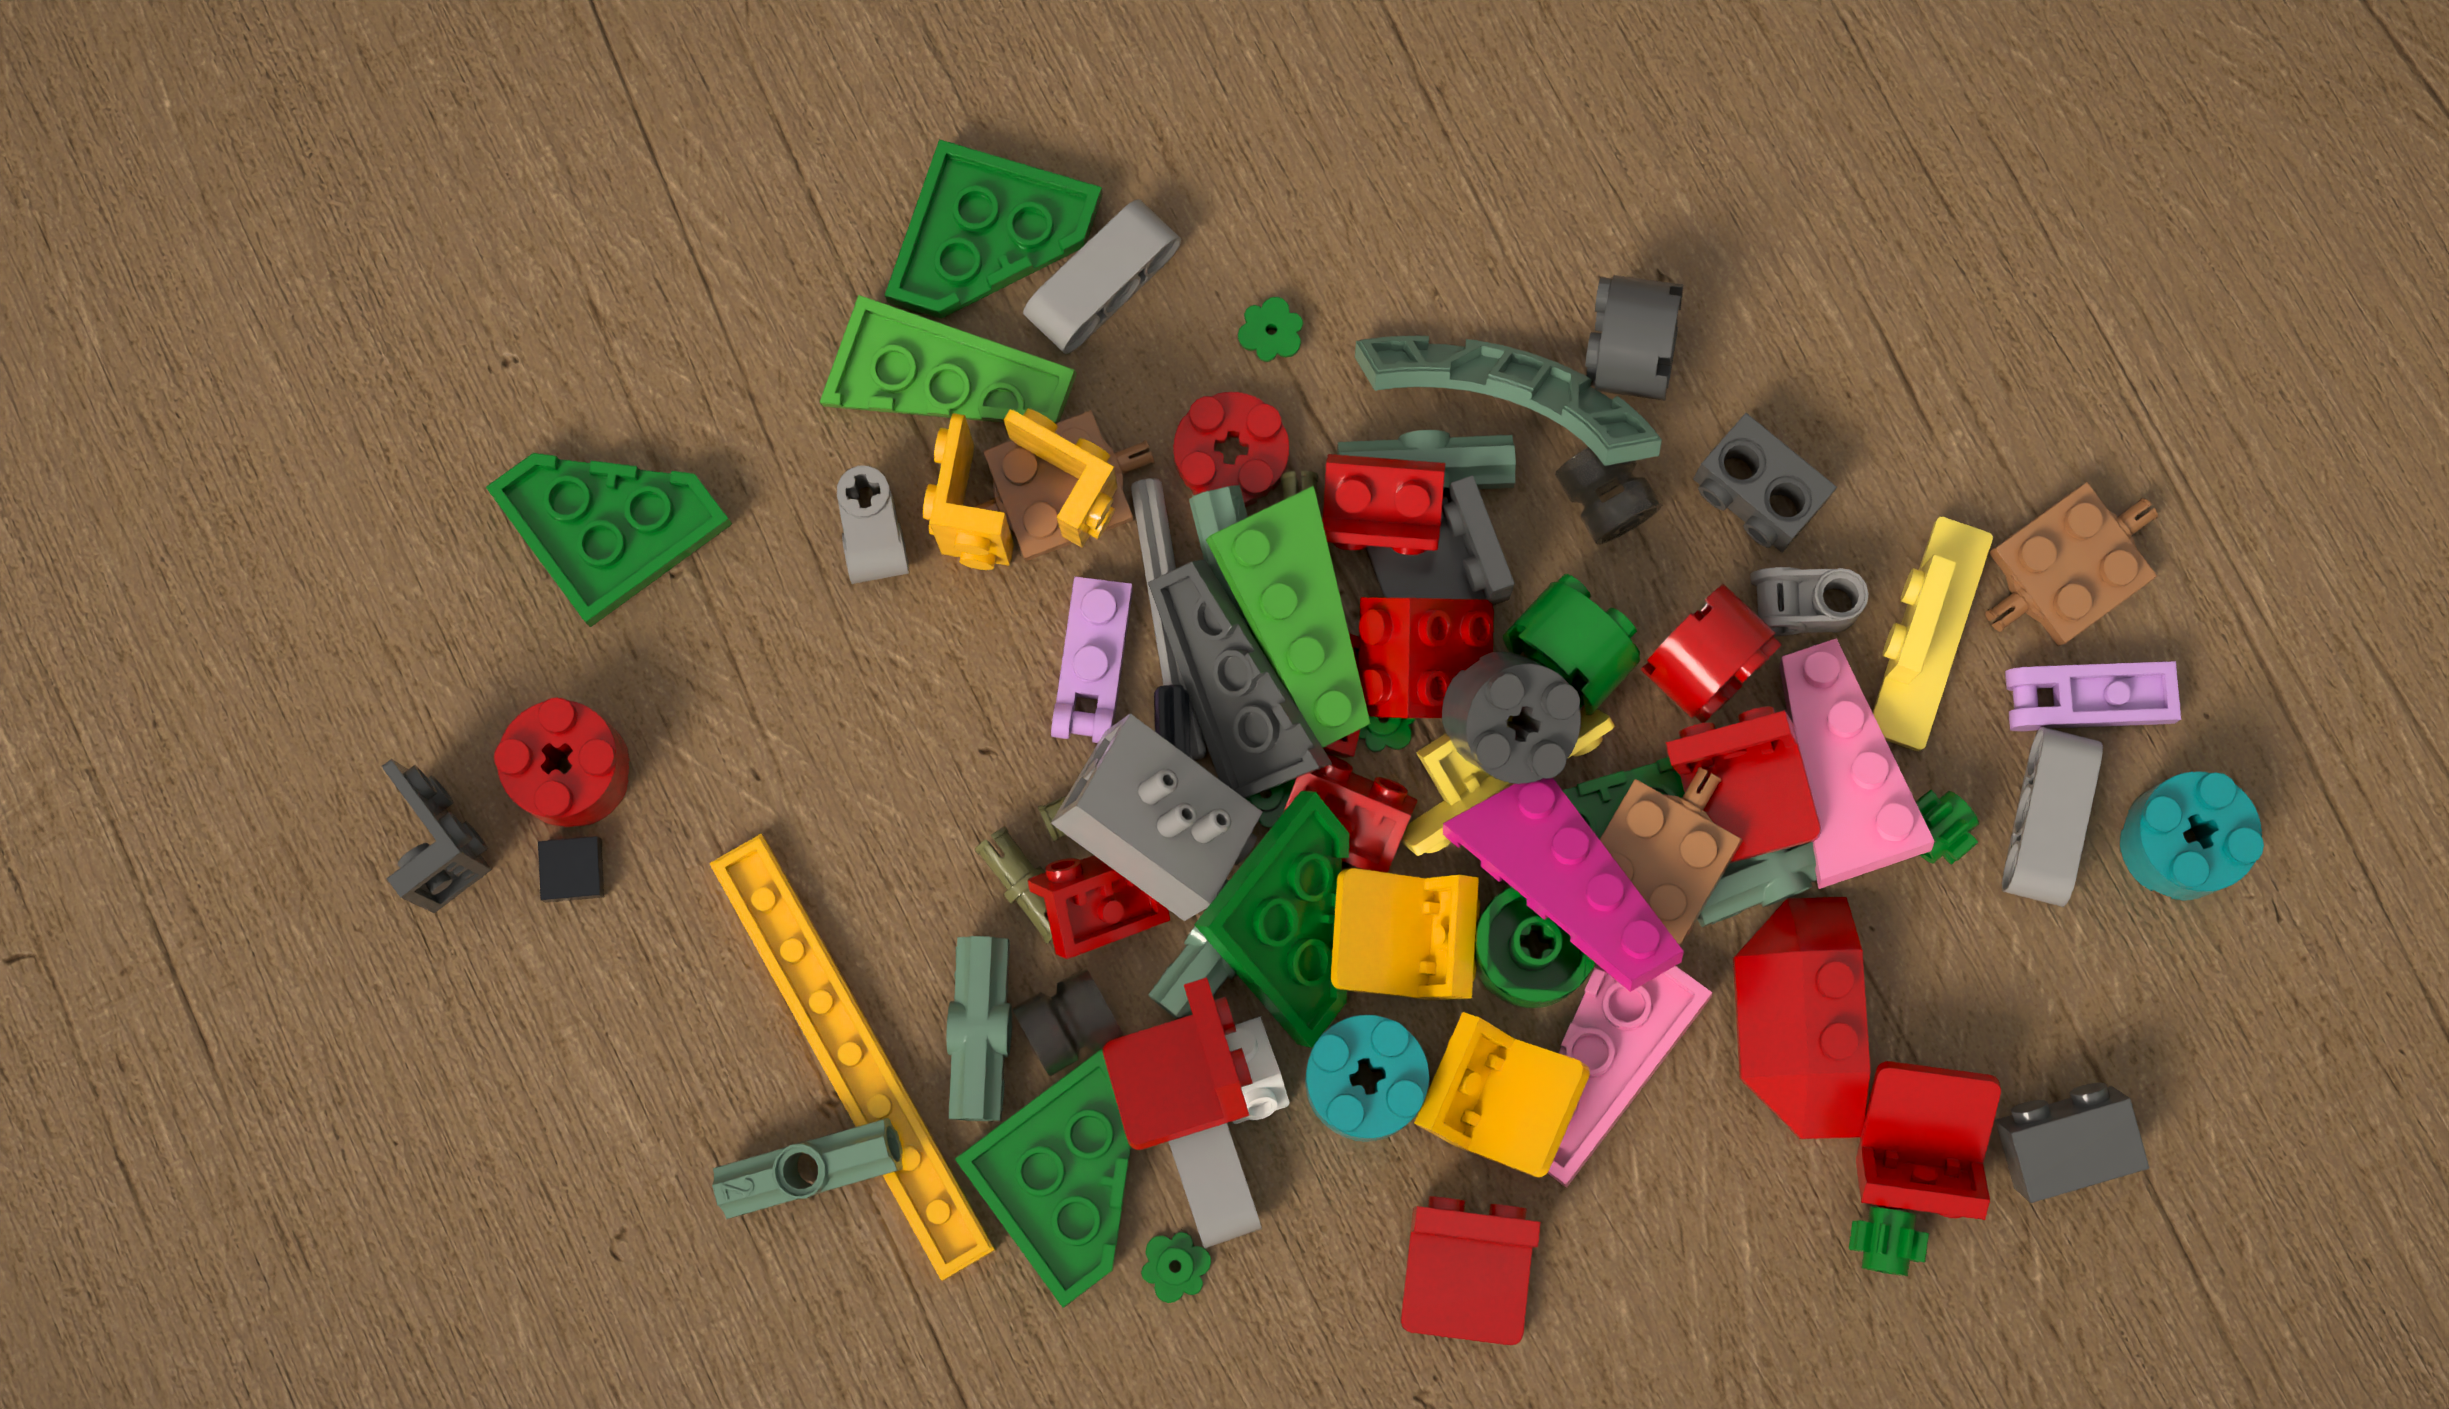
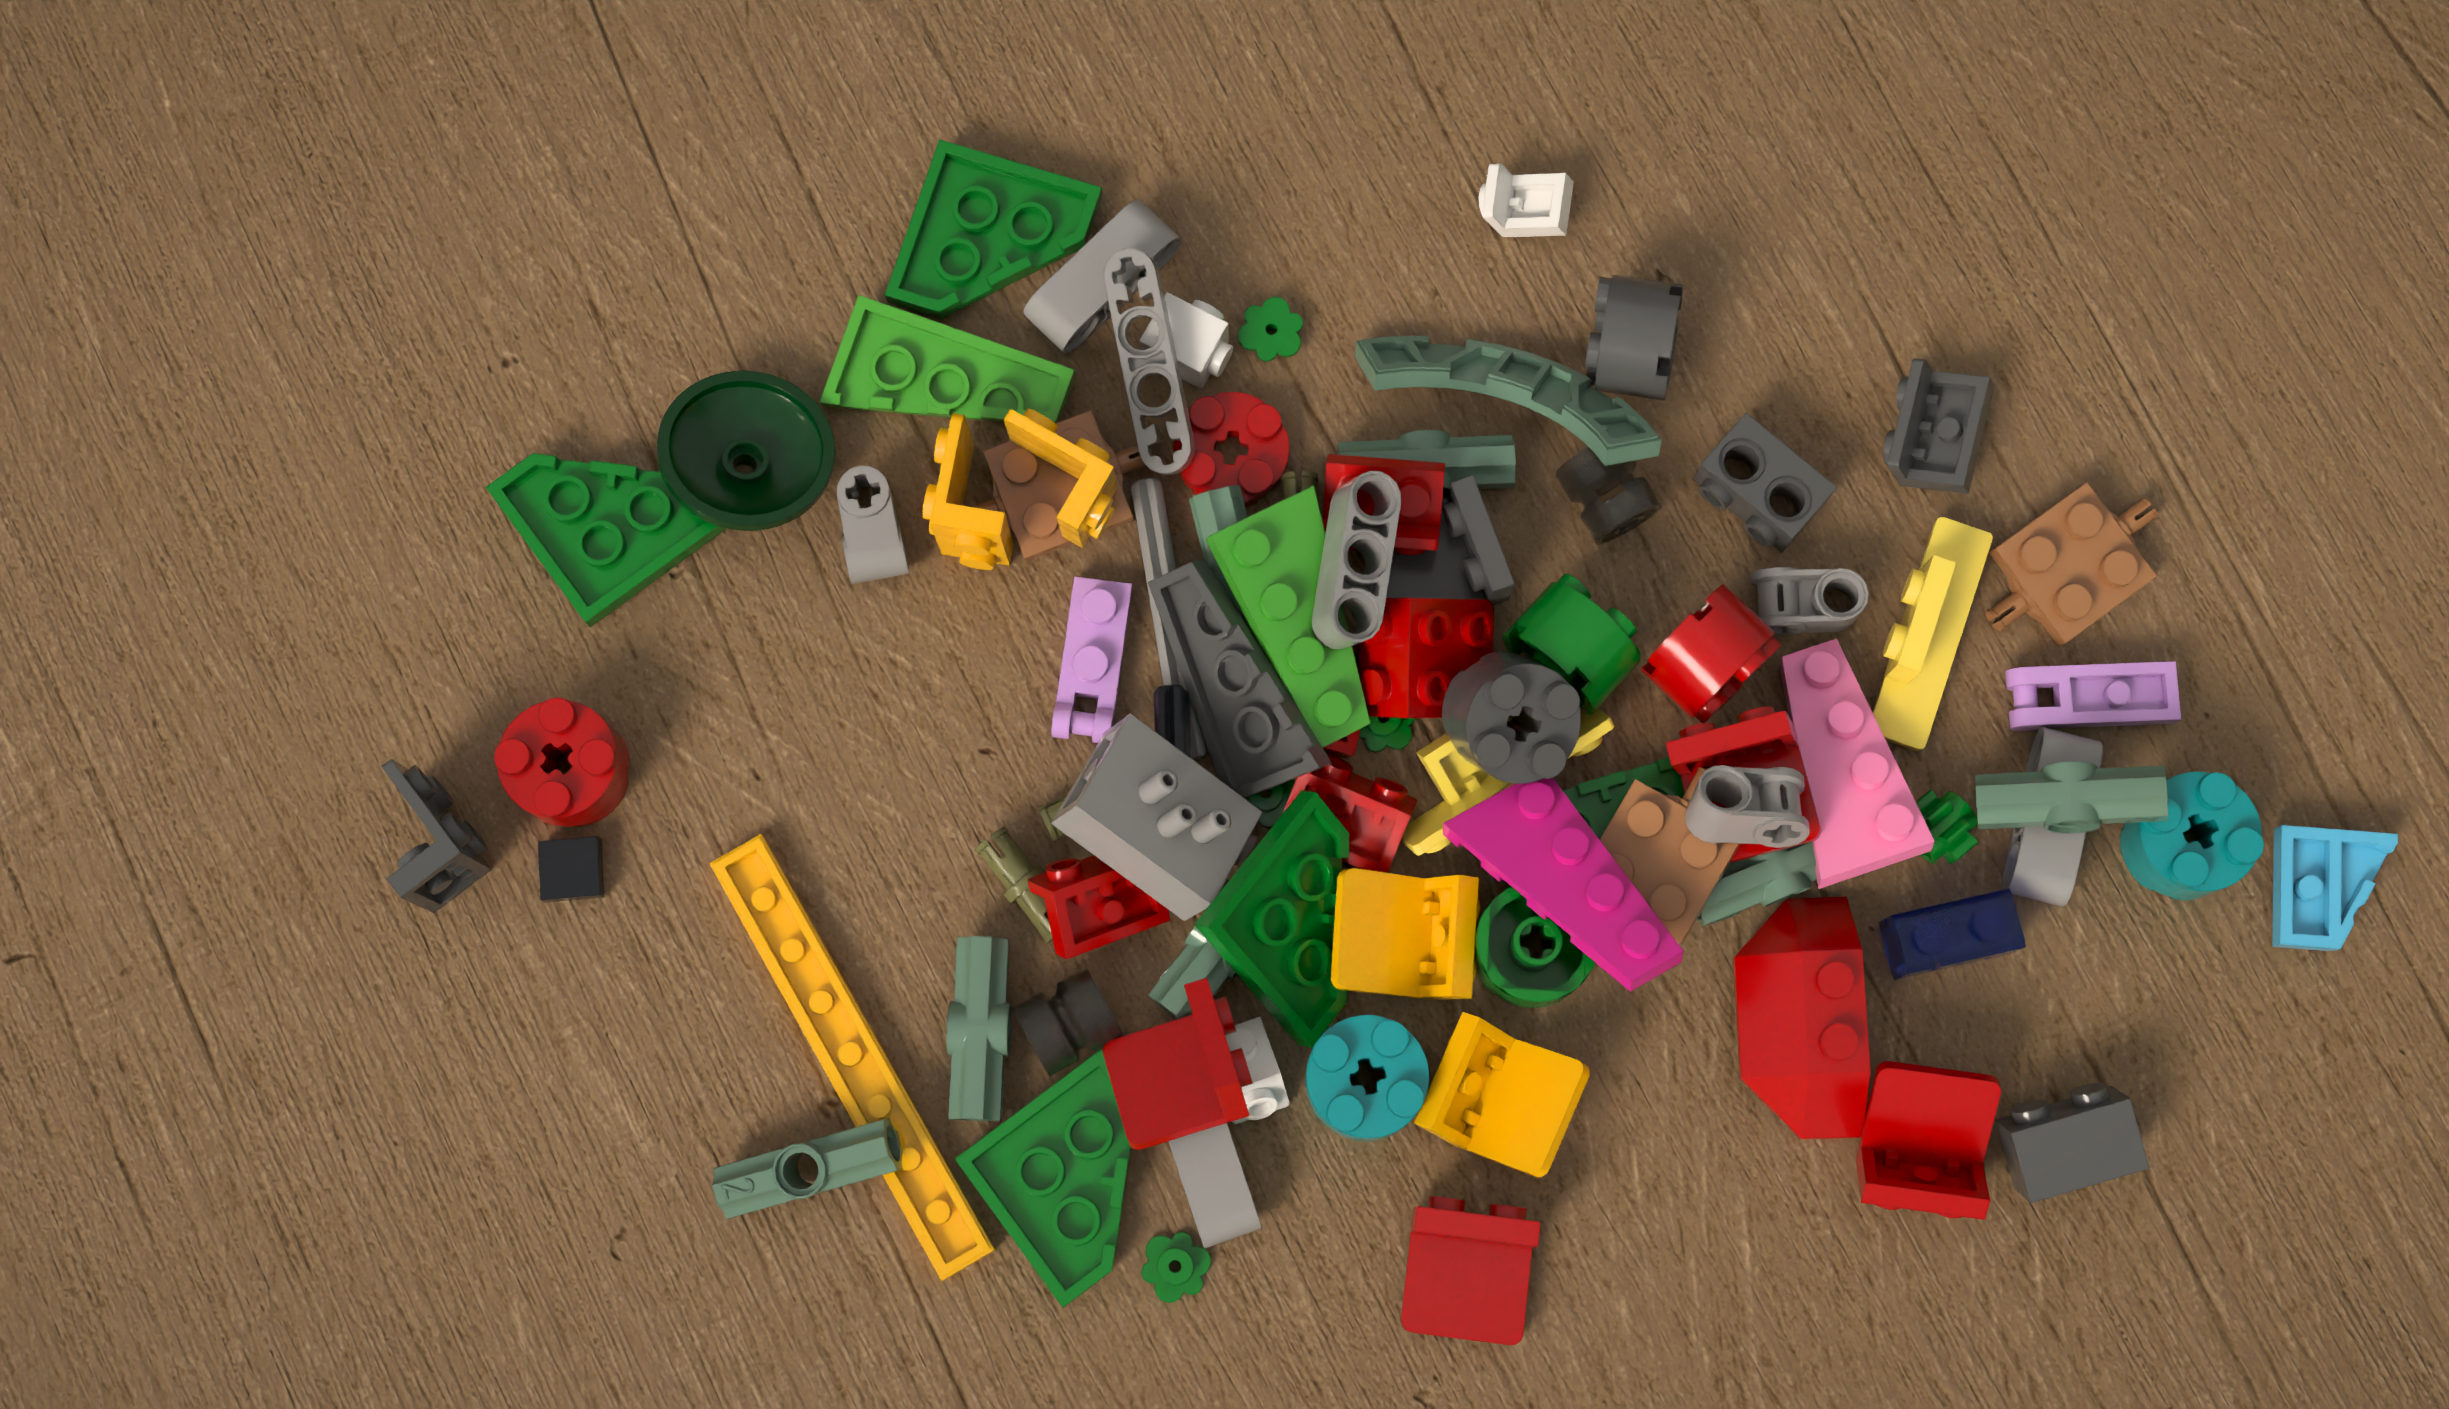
(753, 423): none -> dark green dish
(1142, 363): none -> light grey beam
(1198, 339): none -> white brick
(1375, 540): none -> light grey beam
(1526, 203): none -> white bracket
(1623, 1044): bright pink wing -> none
(1754, 803): none -> light grey piece
(1888, 1241): green gear -> none
(1938, 428): none -> dark grey bracket
(1952, 934): none -> clear blue brick
(2071, 797): none -> sand green piece
(2322, 882): none -> medium azure wing

